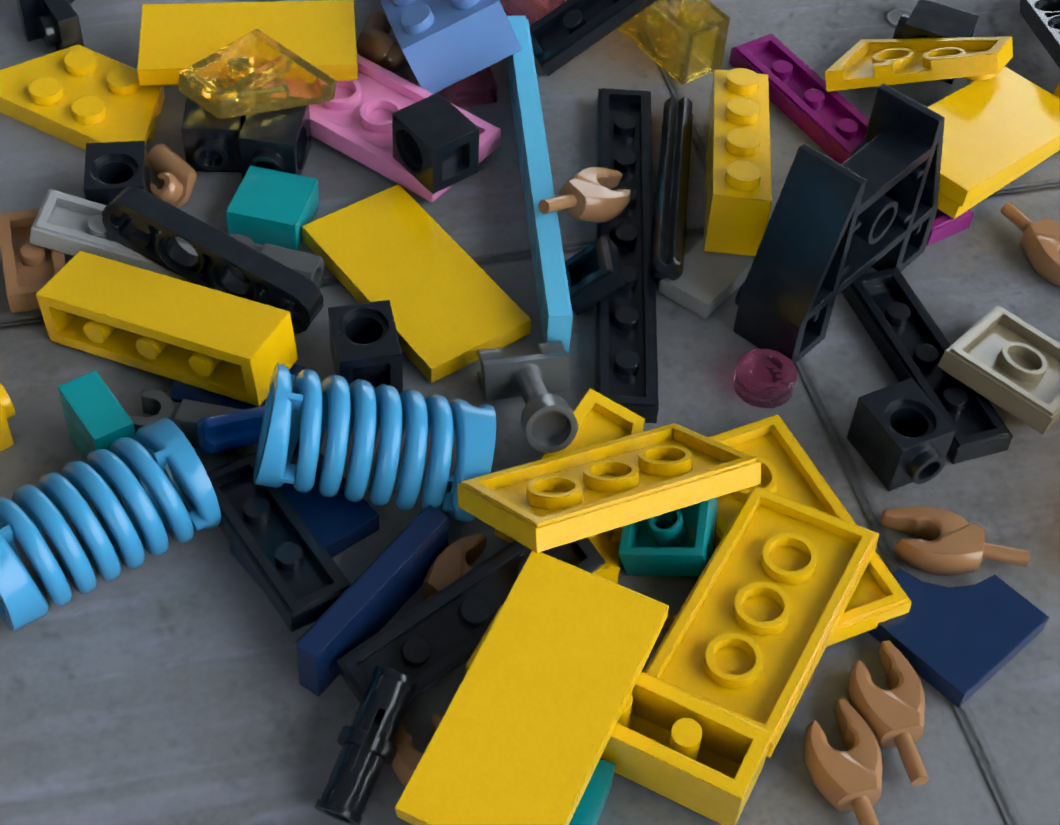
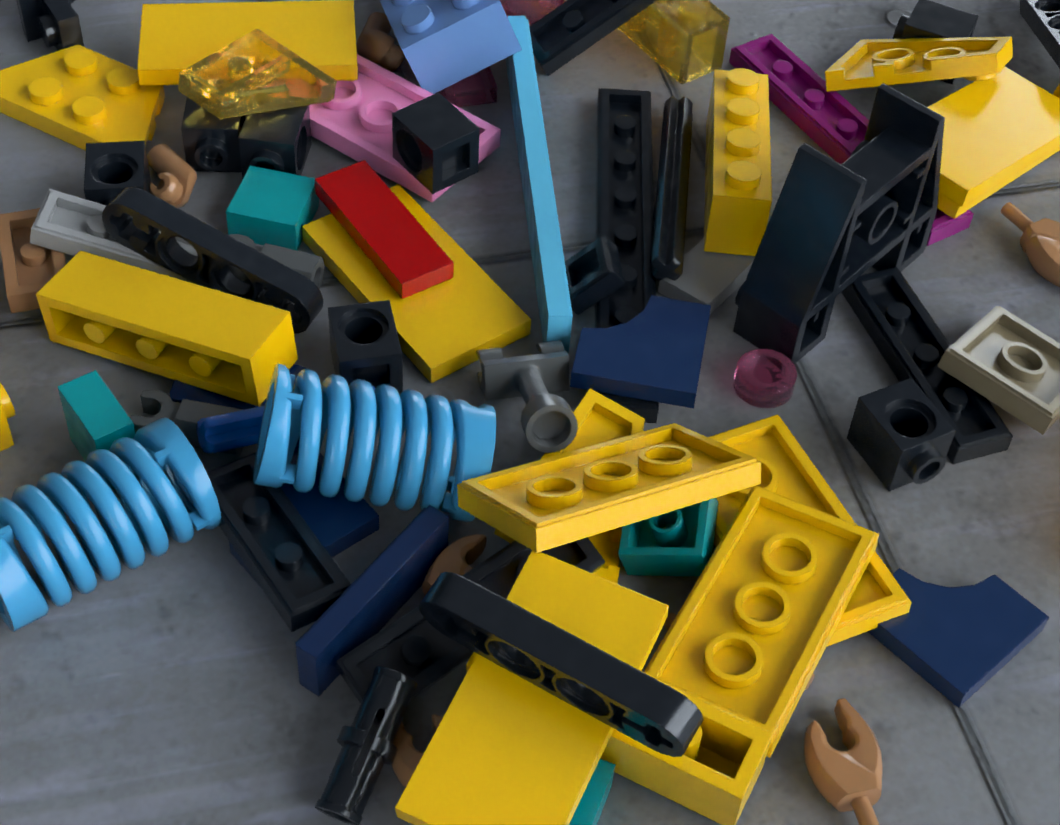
(384, 229): none -> red tile
(562, 664): none -> black beam
(589, 196): medium nougat hand -> none
(648, 357): none -> dark blue tile
(896, 713): medium nougat hand -> none
(954, 544): medium nougat hand -> none

